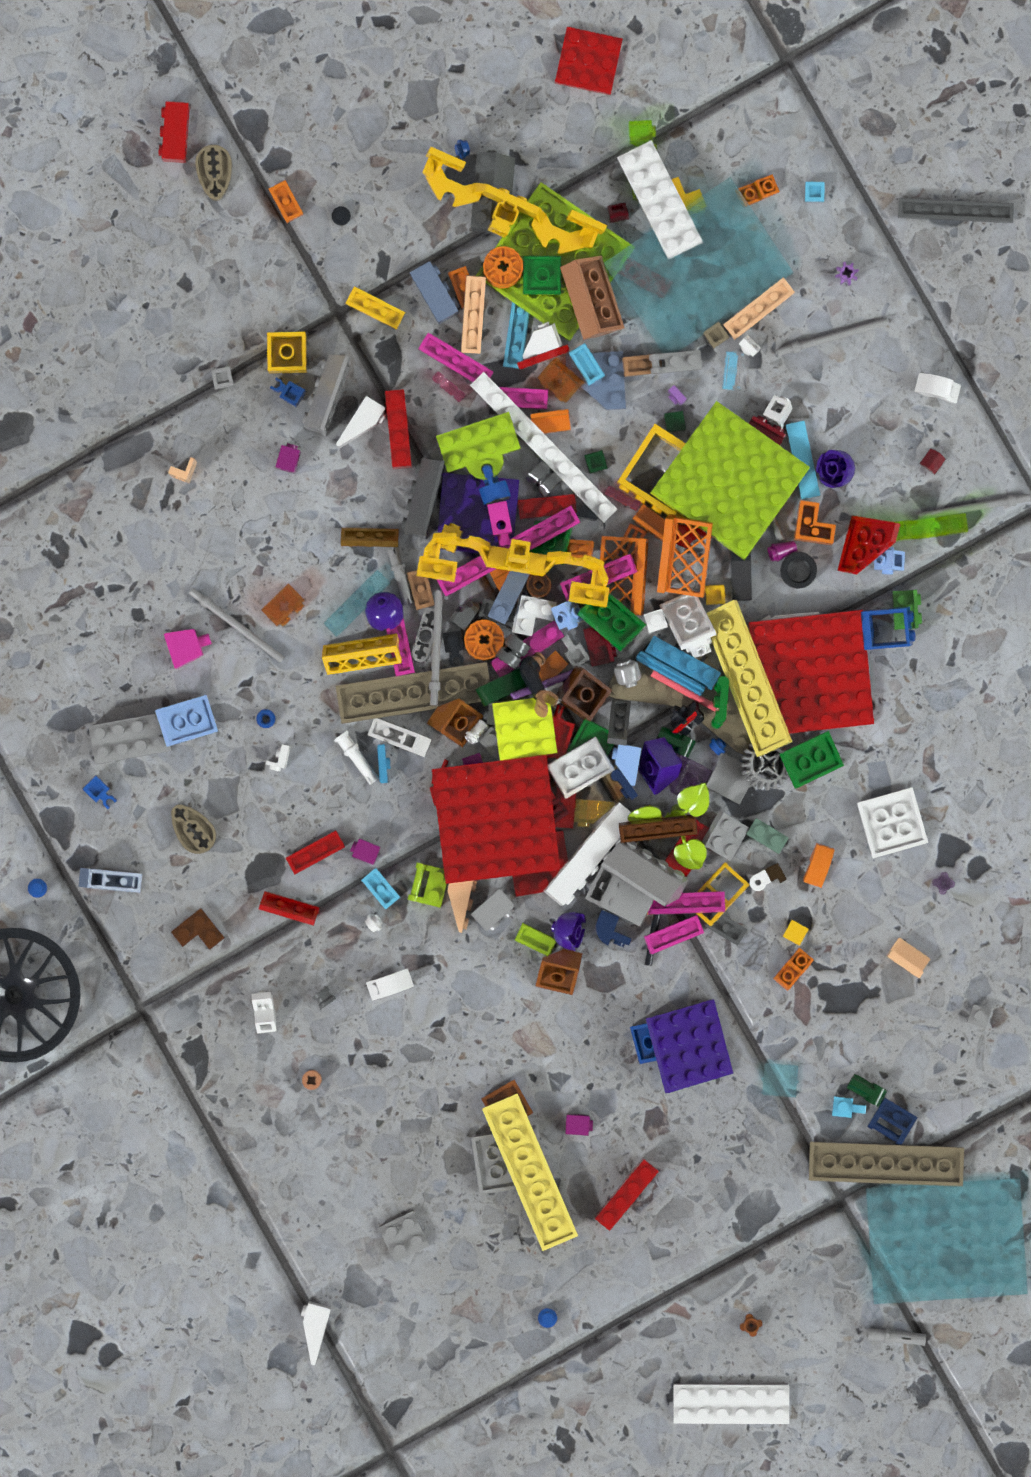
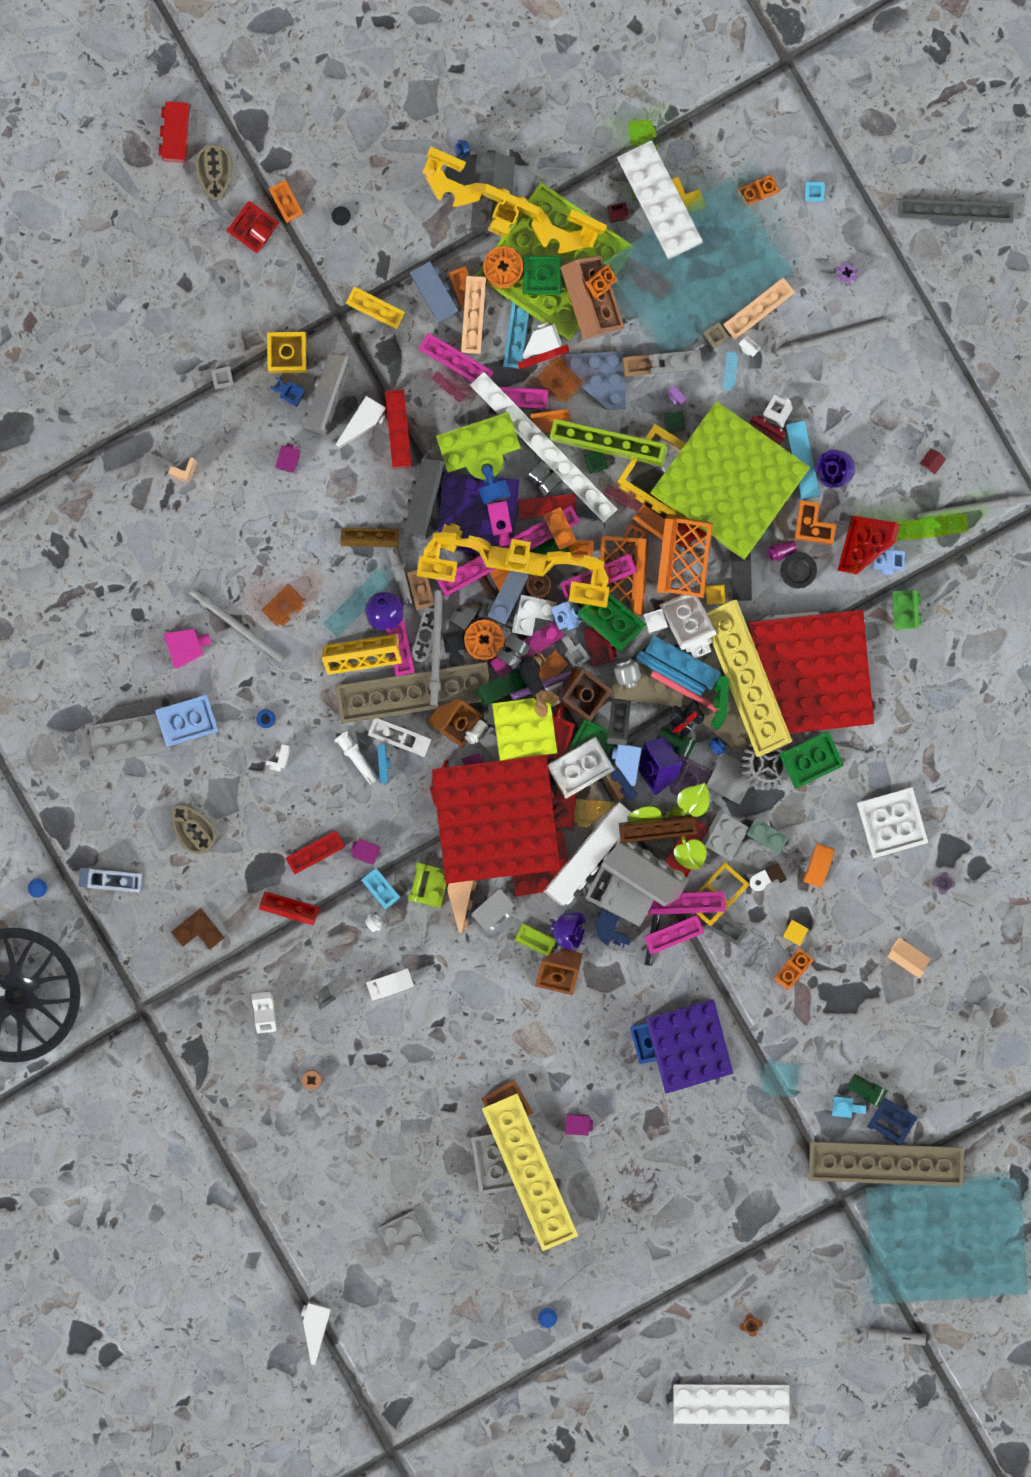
(97, 790): blue plate -> none
(253, 227): none -> red plate
(560, 528): none -> orange plate
(586, 364): medium azure tile -> none
(588, 61): red plate -> none
(601, 281): none -> orange slope
(608, 442): none -> lime brick
(626, 1194): red brick -> none
(868, 630): blue window -> none
(937, 387): white brick -> none

